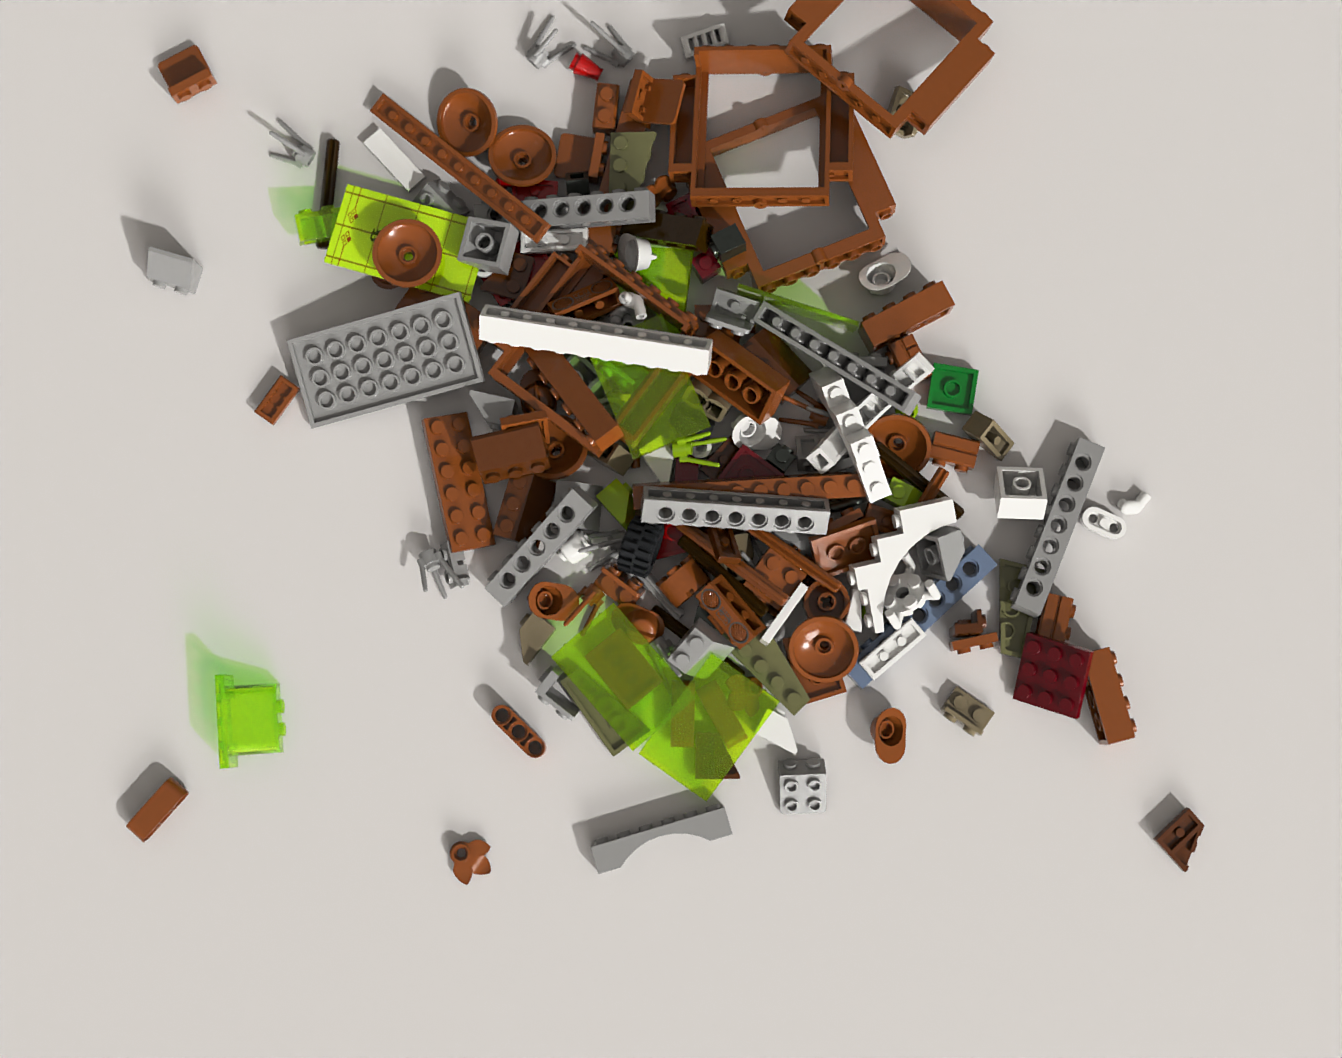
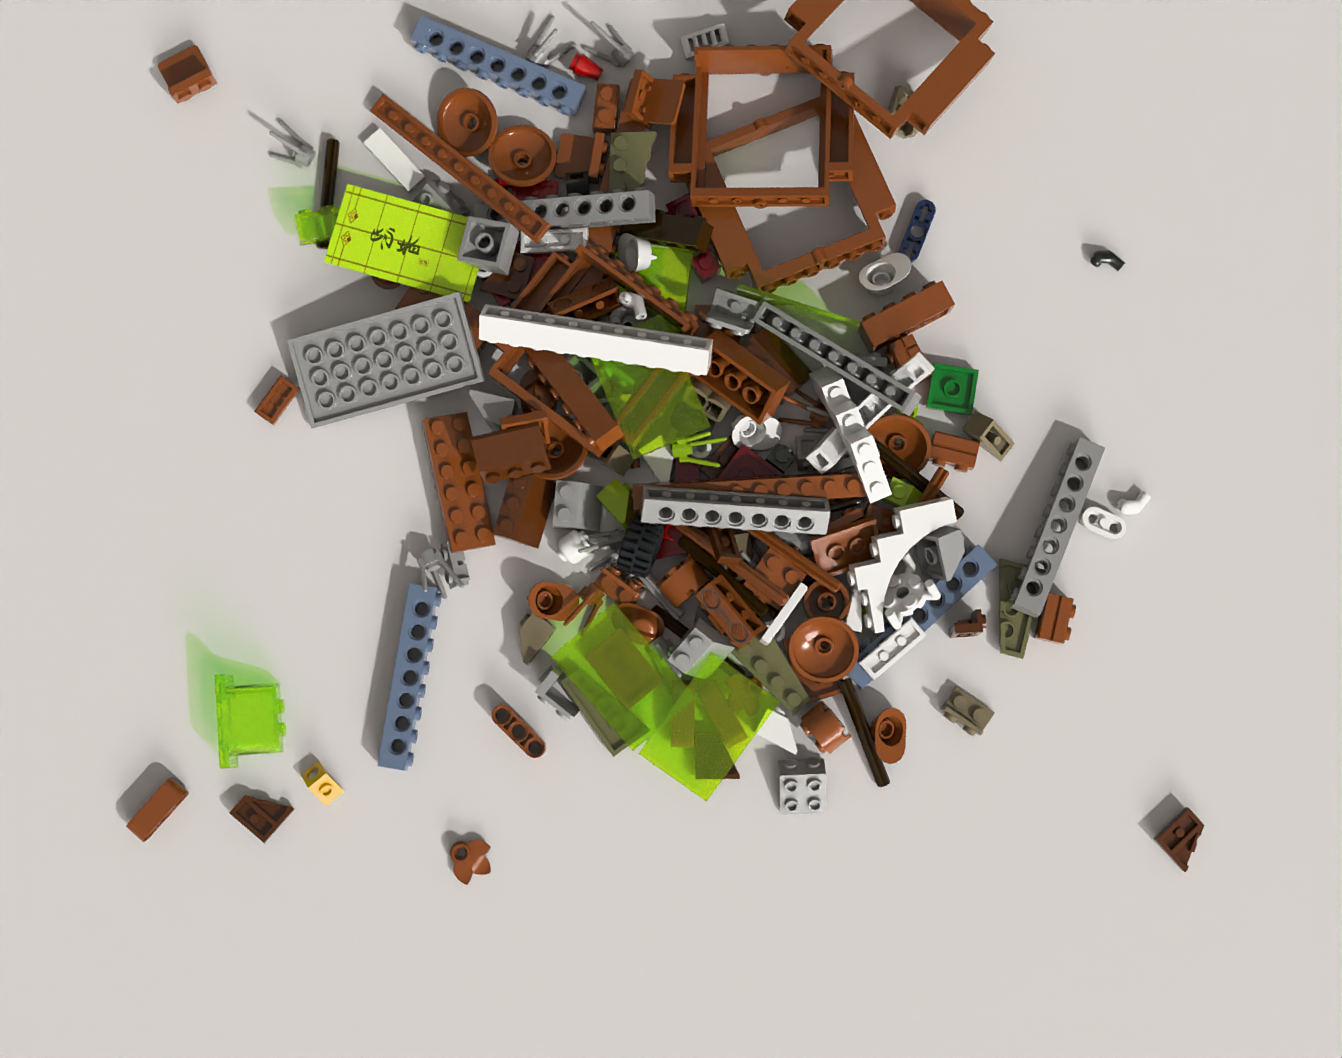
(173, 271): light grey slope -> none
(260, 816): none -> reddish brown wing
(322, 784): none -> yellow bracket
(388, 756): none -> sand blue brick
(405, 238): dark orange dish -> none
(427, 29): none -> sand blue brick
(582, 507): light grey brick -> none
(663, 190): dark orange plate -> none
(708, 825): light grey arch -> none
(727, 243): pearl dark grey brick -> none
(824, 727): none -> dark orange brick
(864, 732): none -> dark brown axle
(917, 214): none -> dark blue beam
(983, 641): dark orange plate -> none
(1020, 493): white brick -> none
(1053, 675): dark red plate -> none
(1106, 257): none -> pearl dark grey arm
(1107, 701): dark orange brick -> none

